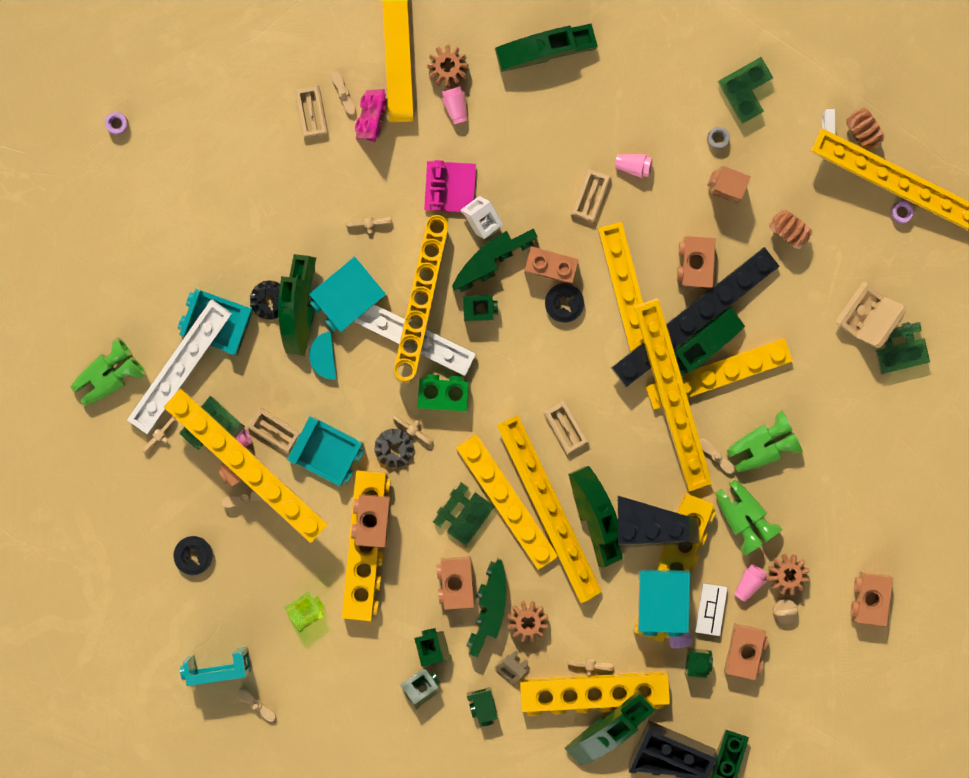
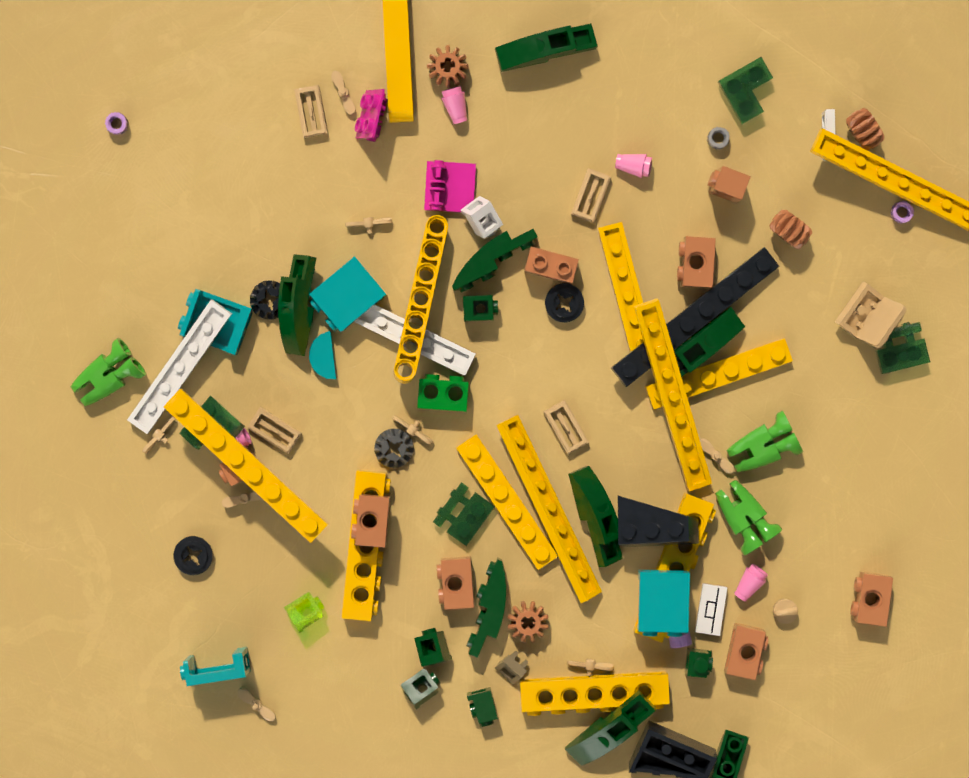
(326, 451): teal panel -> none
(796, 573): nougat gear -> none

